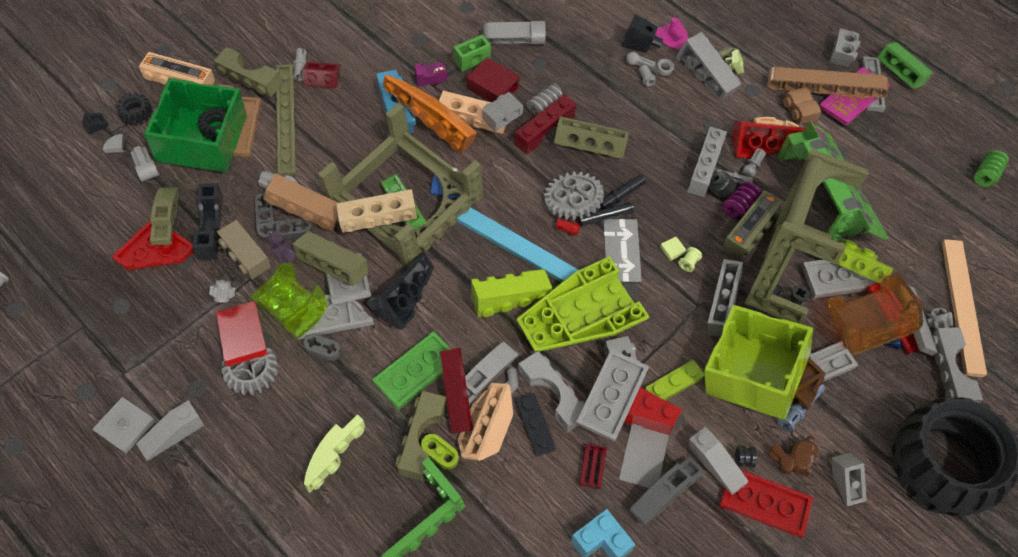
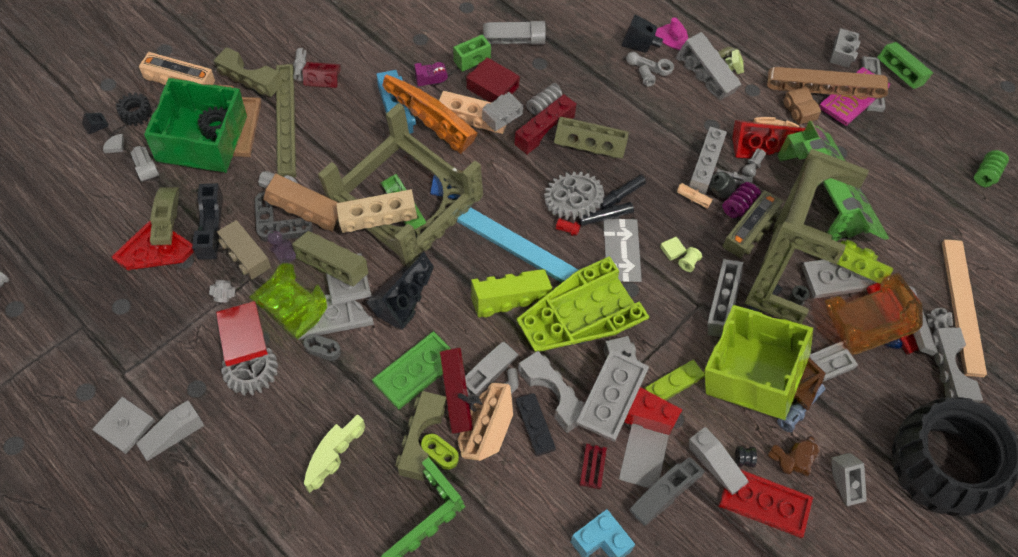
(471, 401): none -> black hand
(694, 195): none -> light nougat axle

